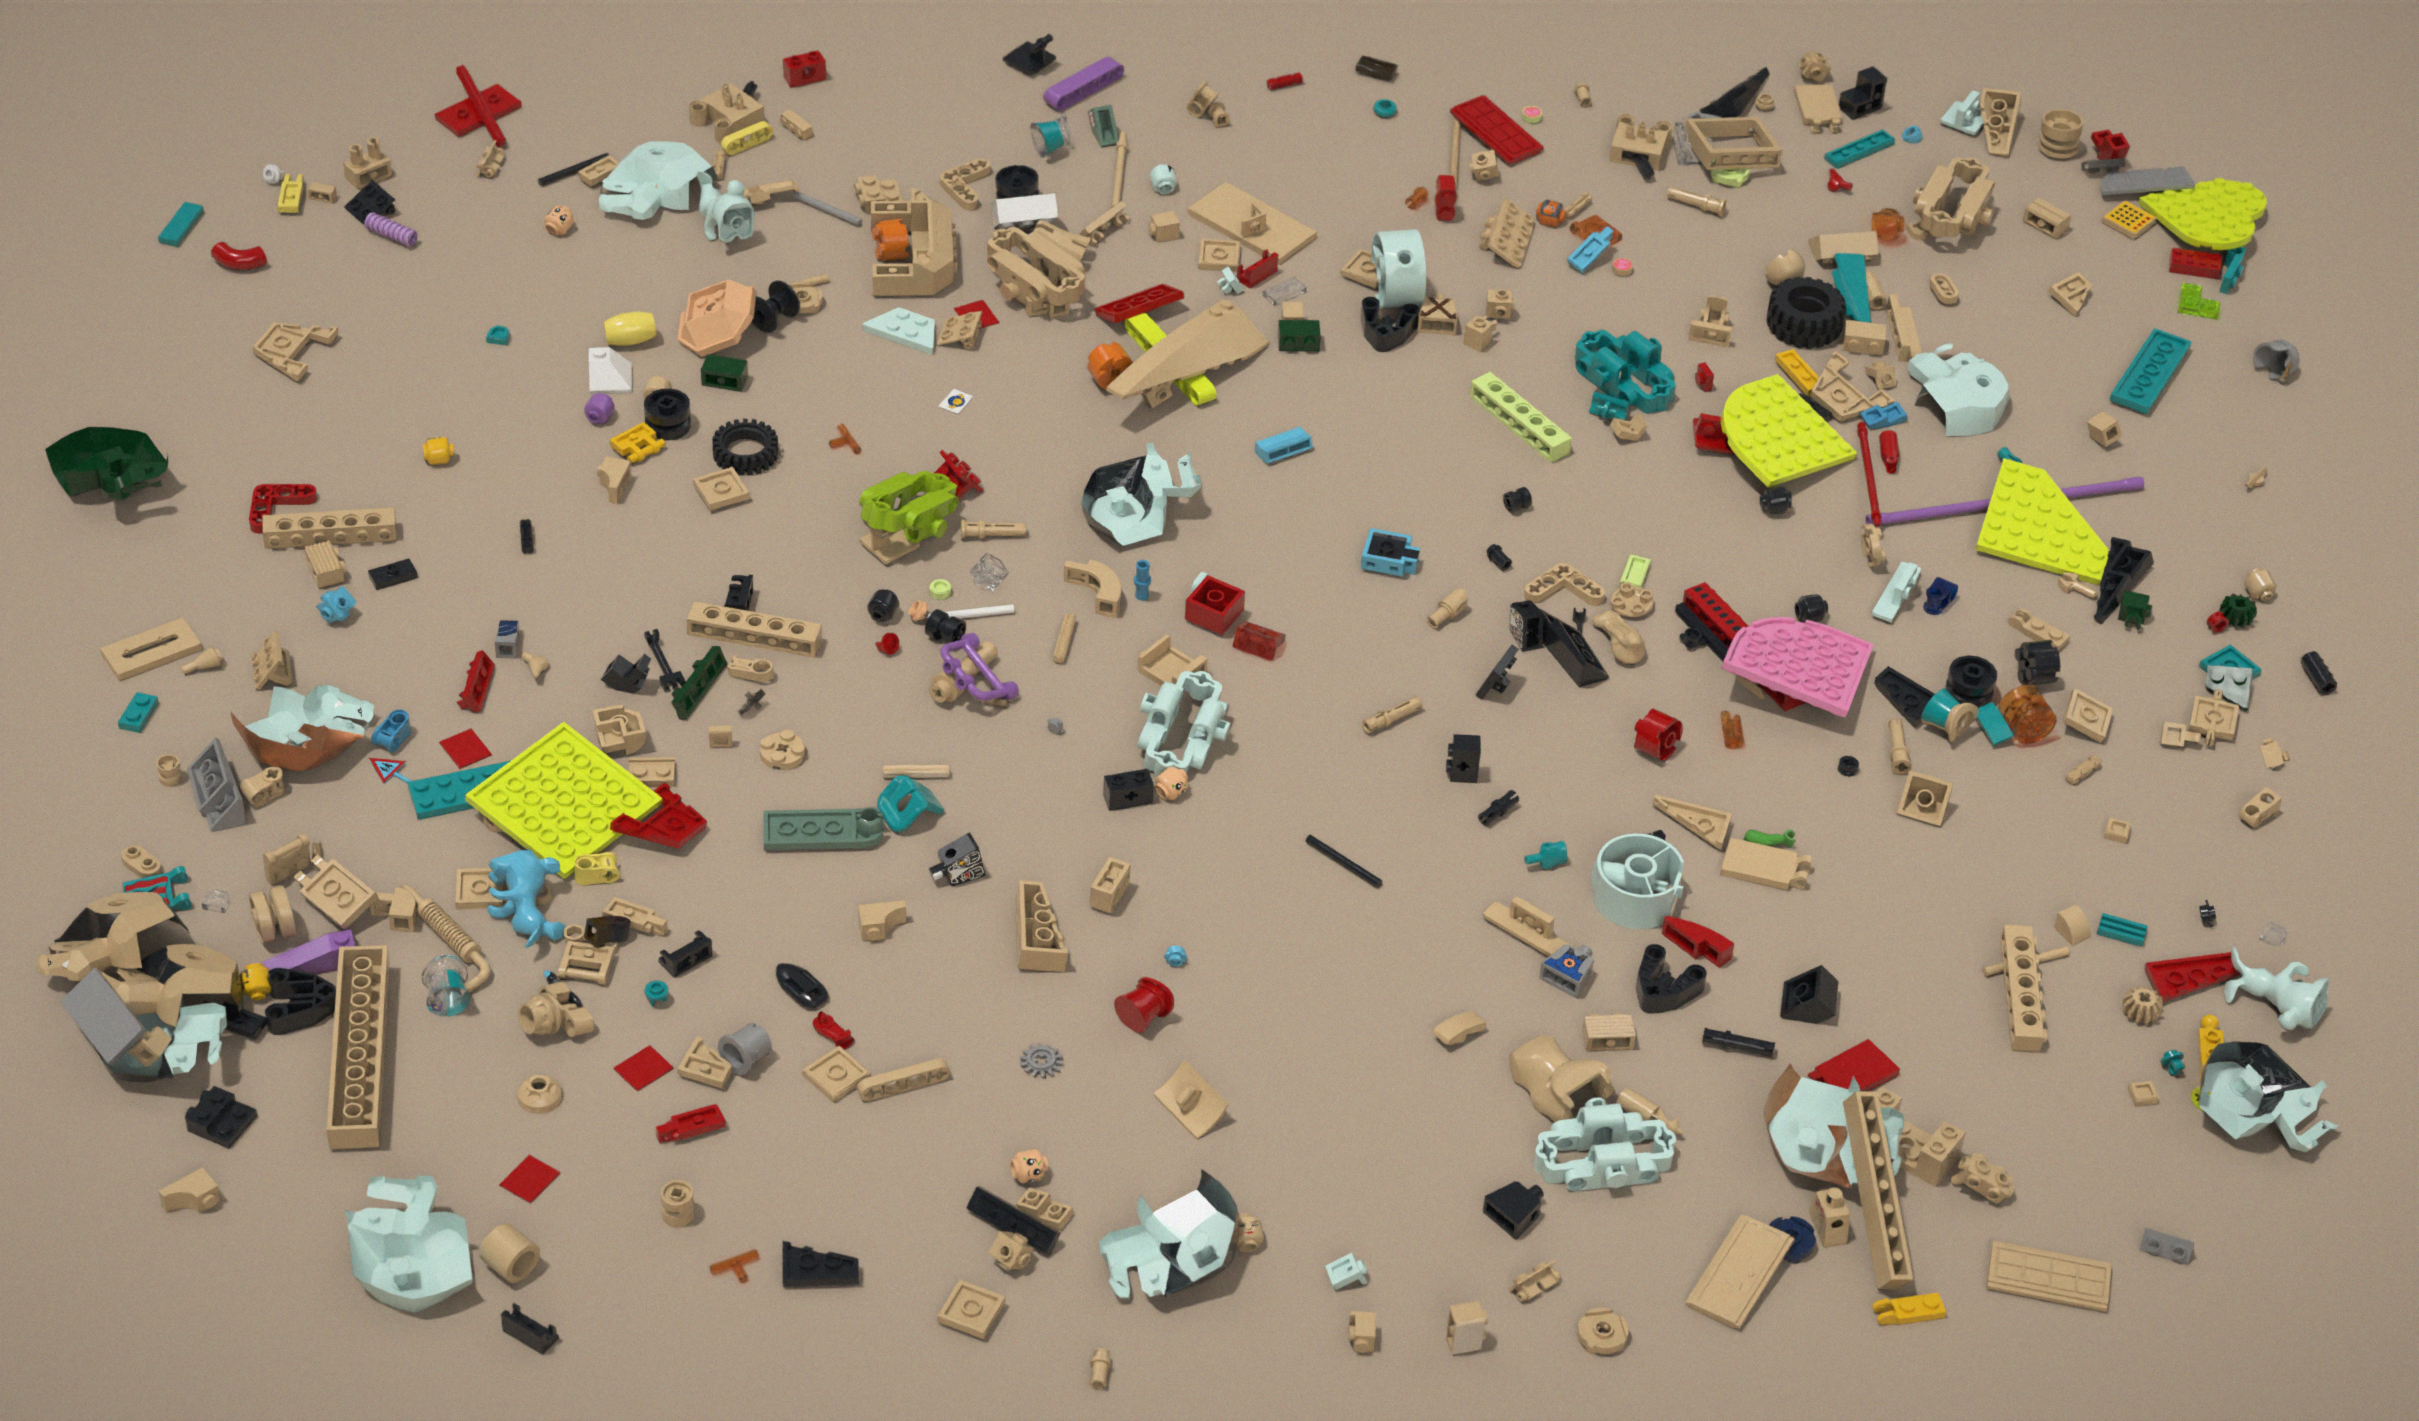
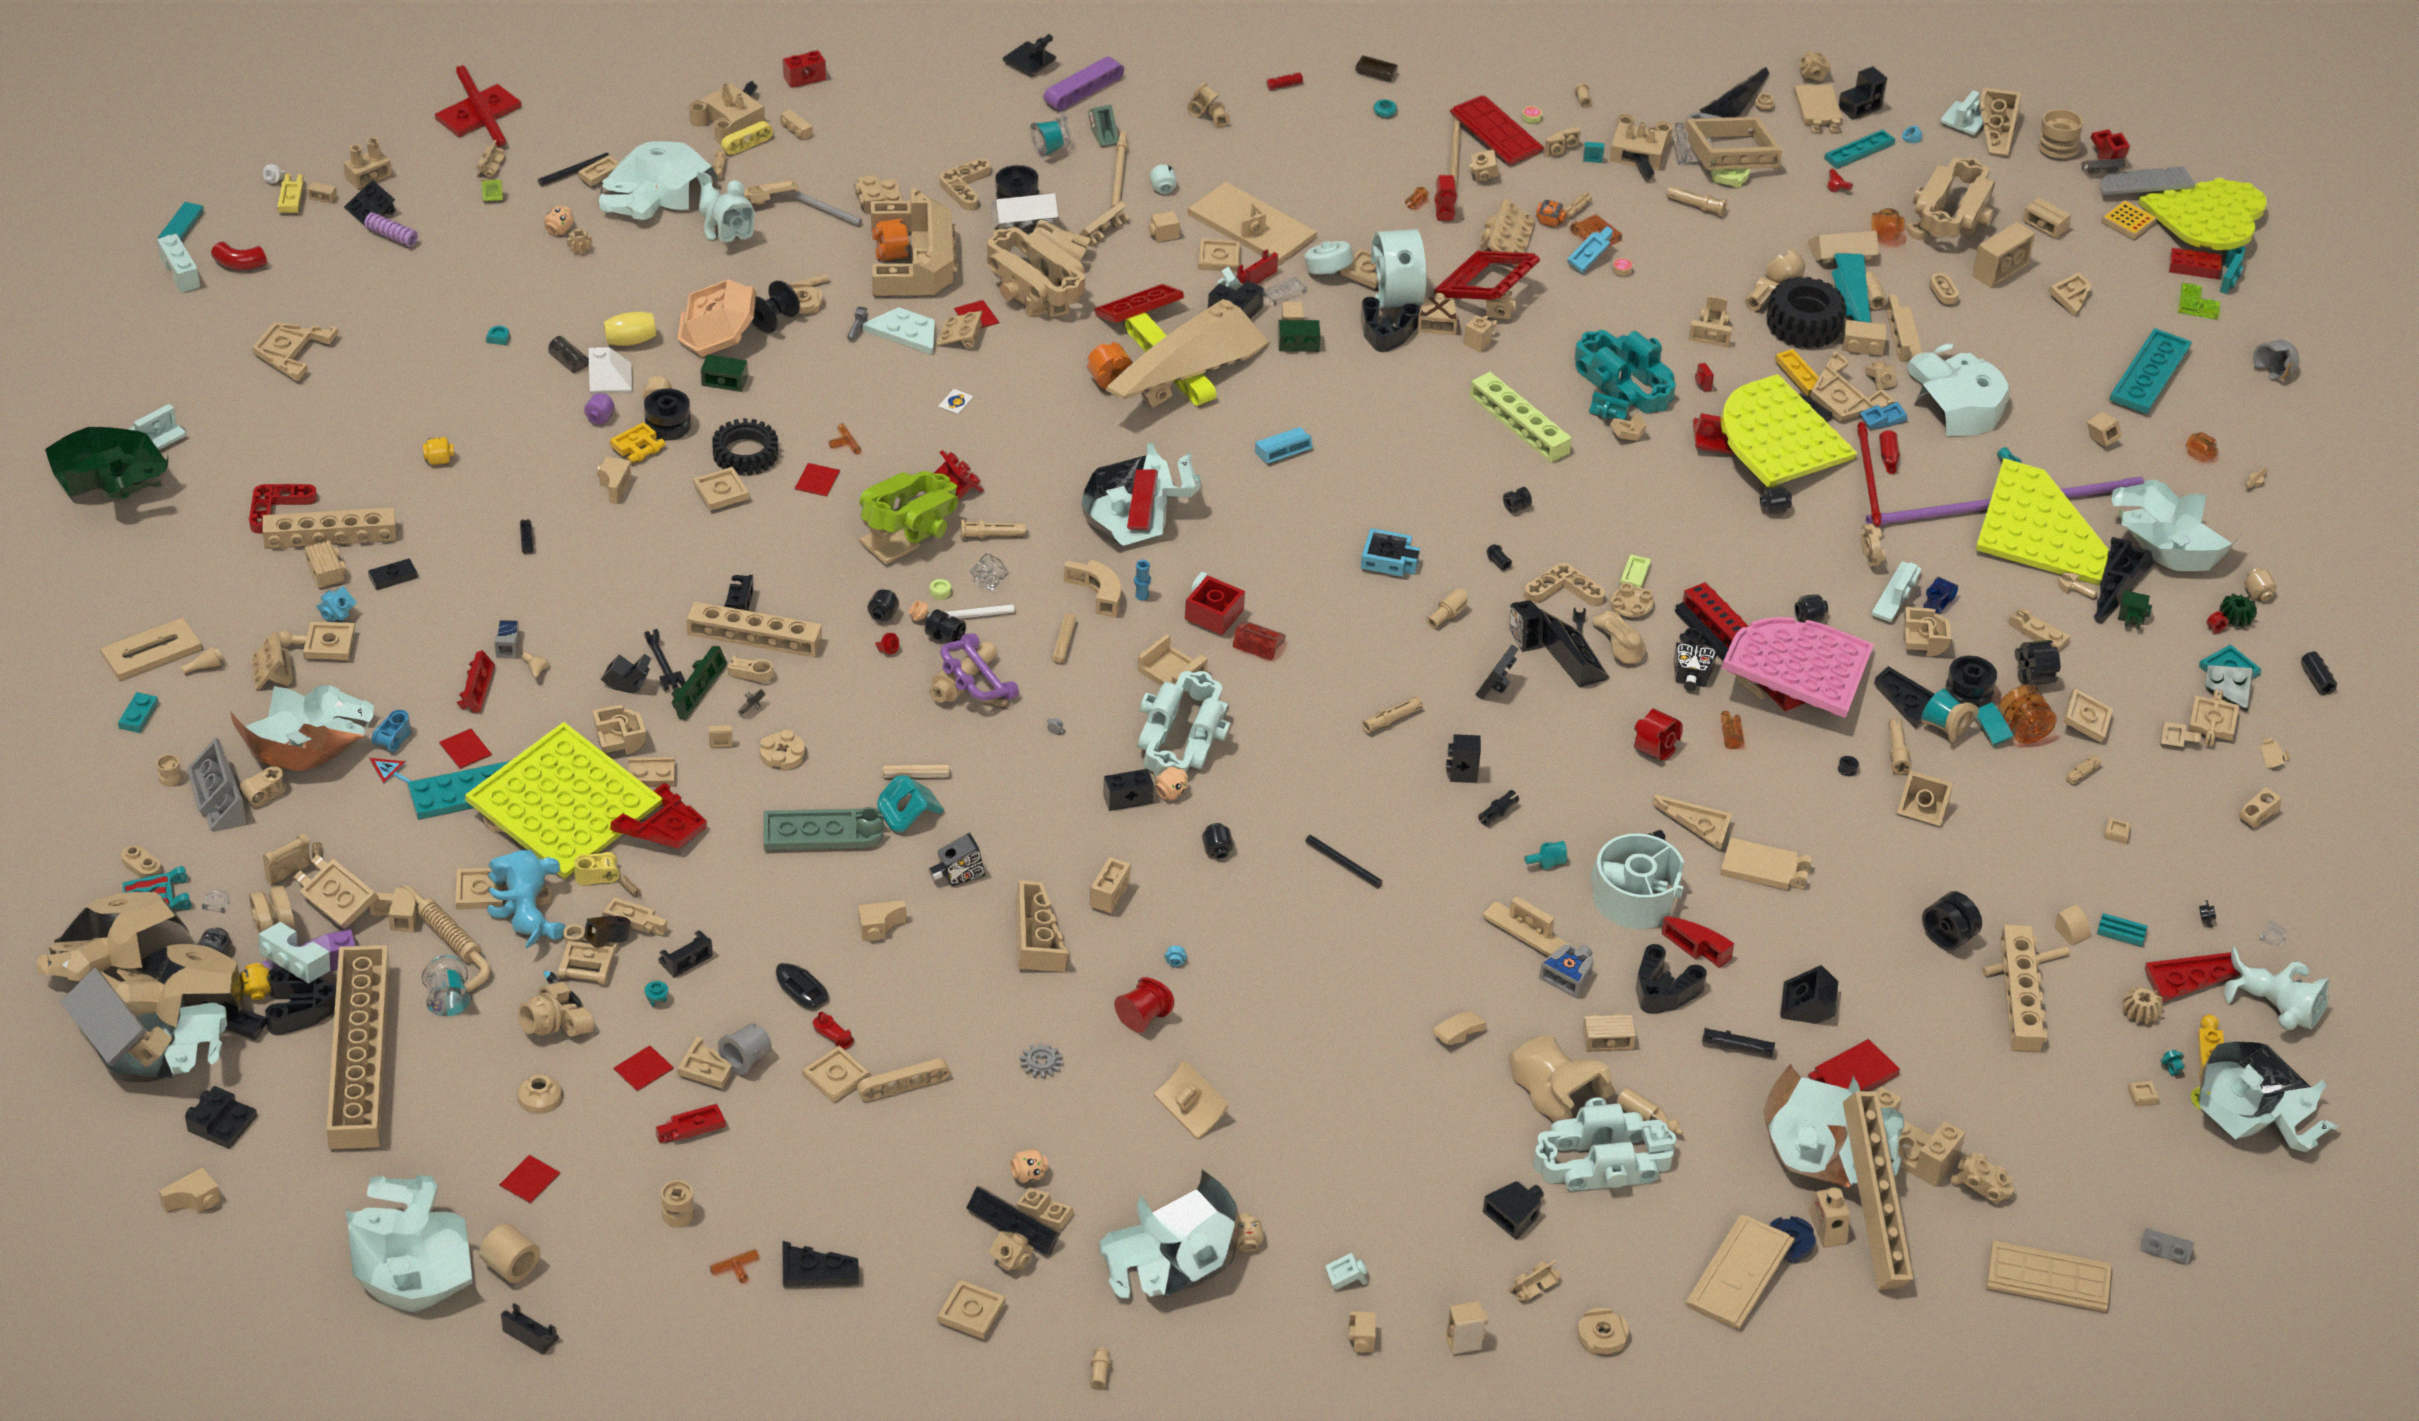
(160, 427): none -> light aqua bracket
(176, 258): none -> light aqua arch
(217, 939): none -> head
(305, 962): none -> light aqua arch
(316, 638): none -> tan plate
(492, 190): none -> lime tile
(567, 354): none -> clear smoke brick
(579, 241): none -> tan gear
(630, 887): none -> tan piece
(817, 479): none -> red window
(860, 317): none -> flat silver bar
(1142, 499): none -> red tile
(1217, 840): none -> black head
(1247, 297): none -> black brick
(1329, 257): none -> light aqua wheel
(1456, 284): none -> red hinge
(1562, 140): none -> tan slope
(1593, 152): none -> teal tile
(1657, 1138): none -> light aqua tile
(1693, 665): none -> black torso
(1760, 294): none -> tan piece
(1770, 839): bright green arm -> none
(1909, 1309): yellow hinge -> none
(1926, 631): none -> tan brick
(1952, 921): none -> black wheel
(2003, 254): none -> tan brick
(2171, 526): none -> light aqua piece
(2201, 446): none -> clear orange head

